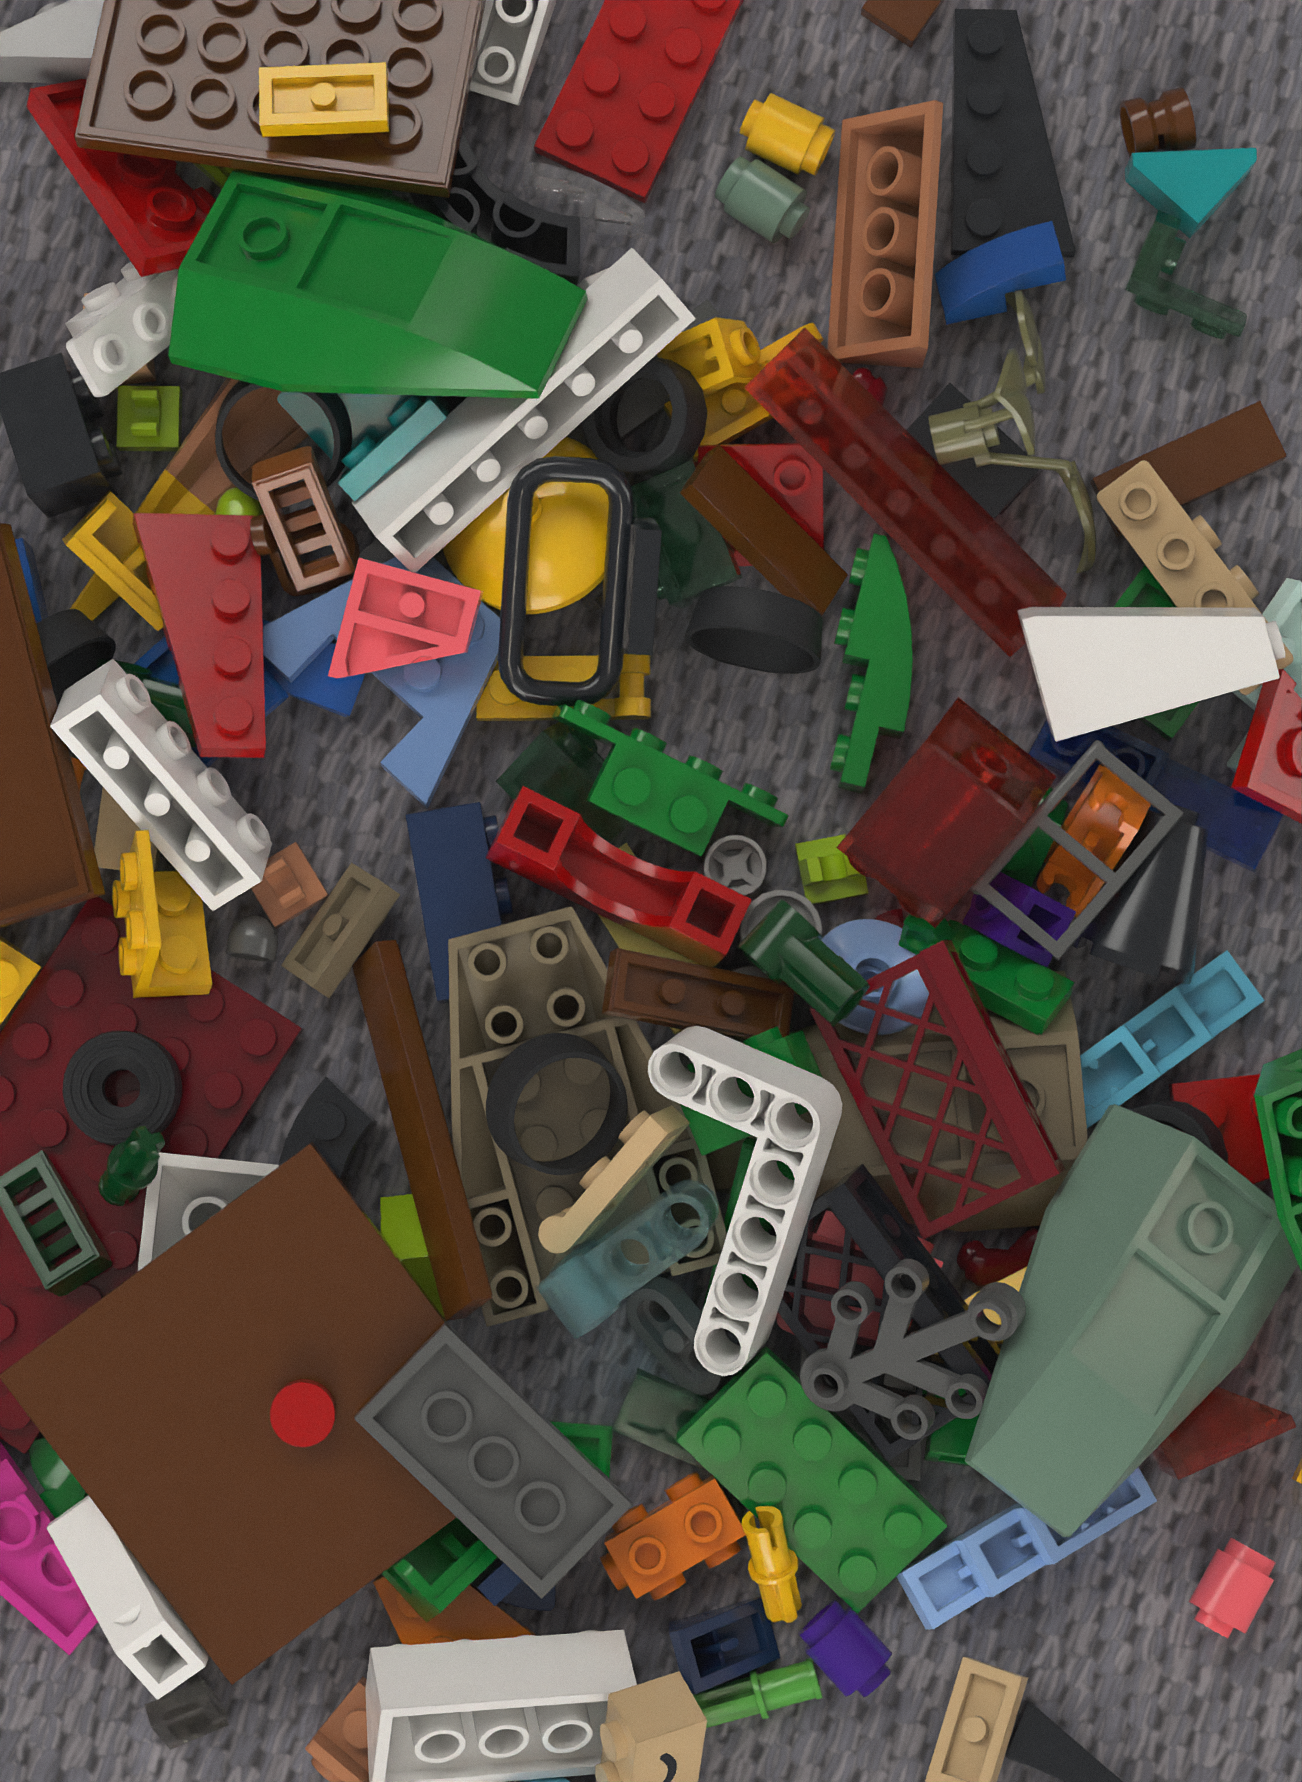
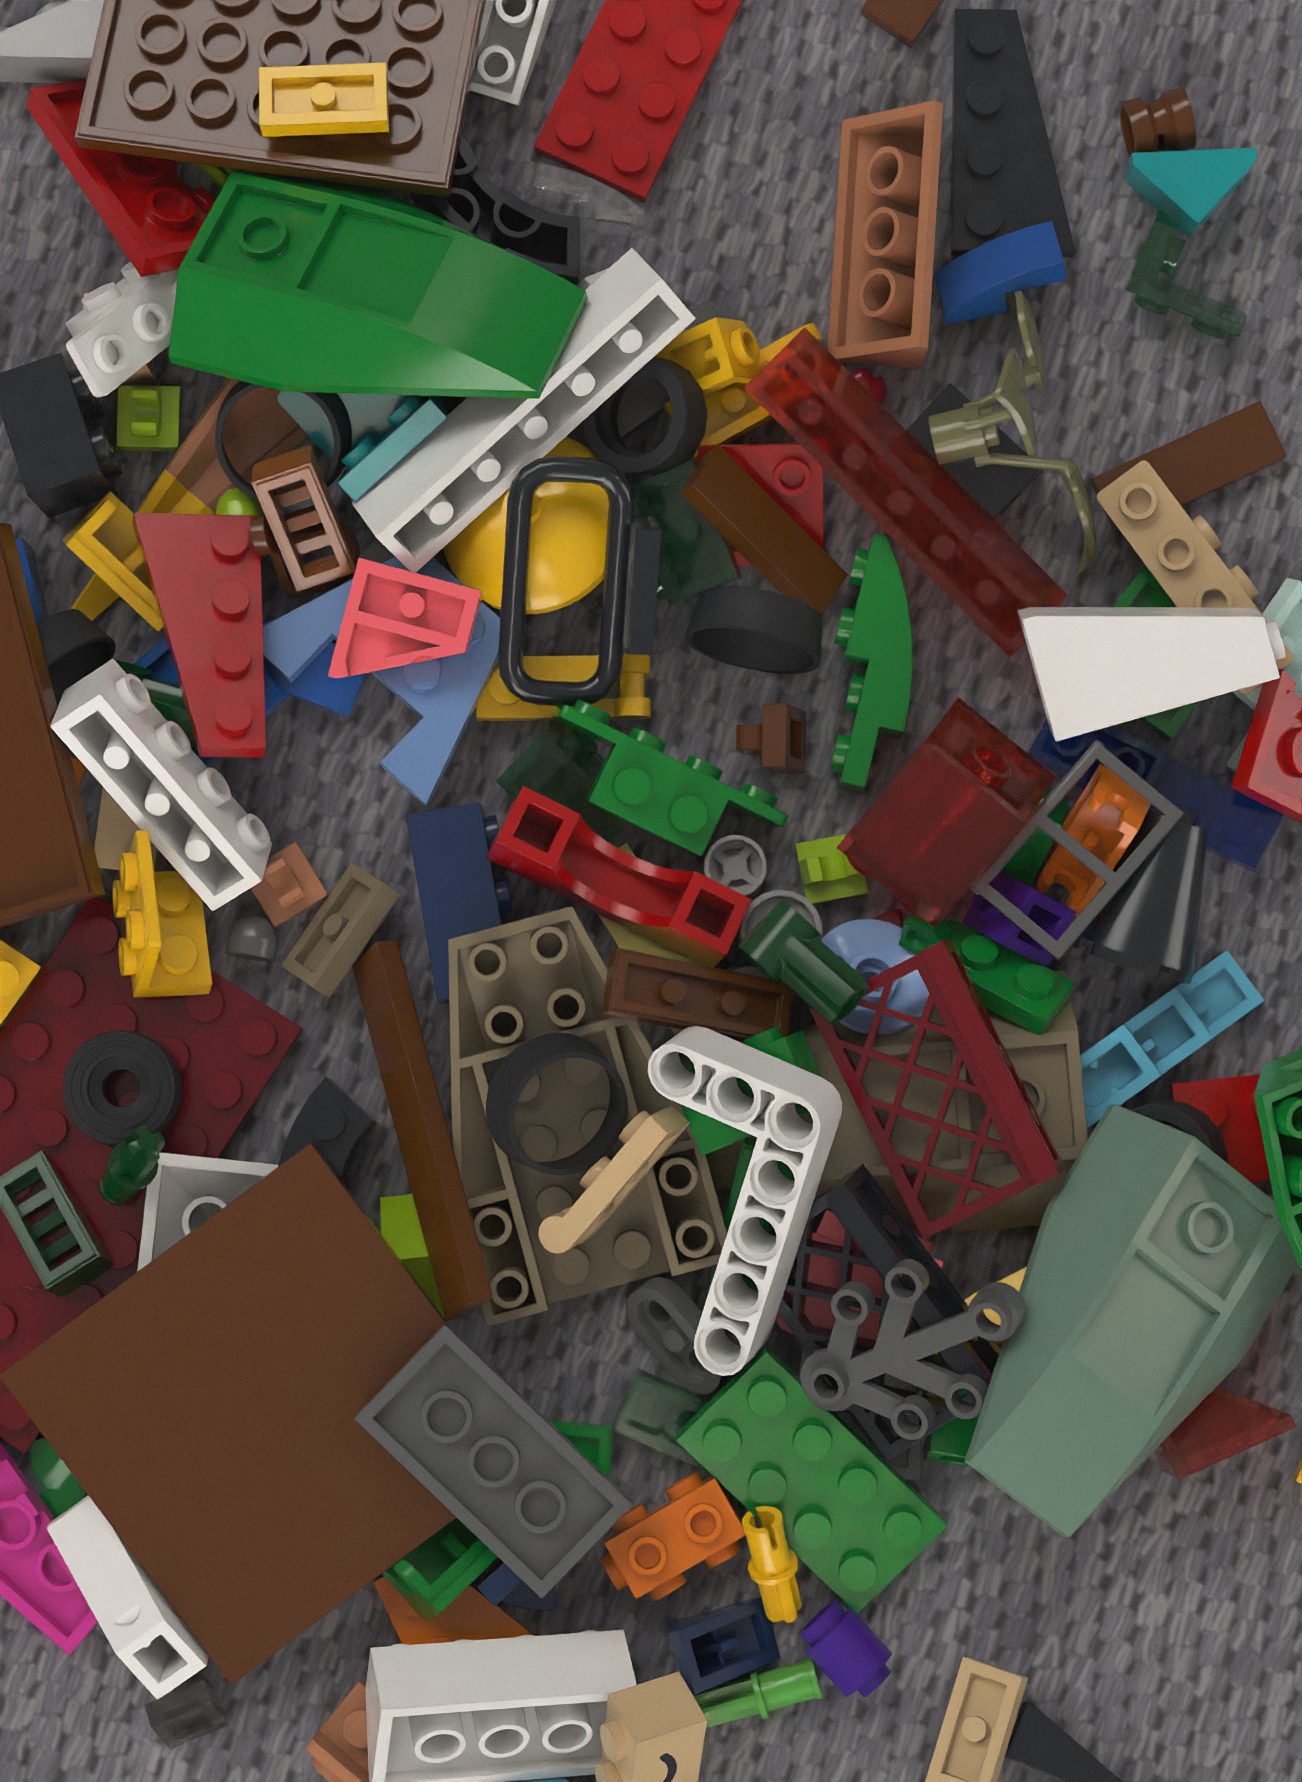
(303, 1413): red tile -> none
(597, 1276): clear light blue piece -> none
(763, 199): sand green brick -> none
(778, 740): none -> reddish brown tile
(787, 134): yellow brick -> none
(992, 1264): dark red arm -> none
(1006, 1551): light blue slope -> none
(1232, 1588): coral brick -> none

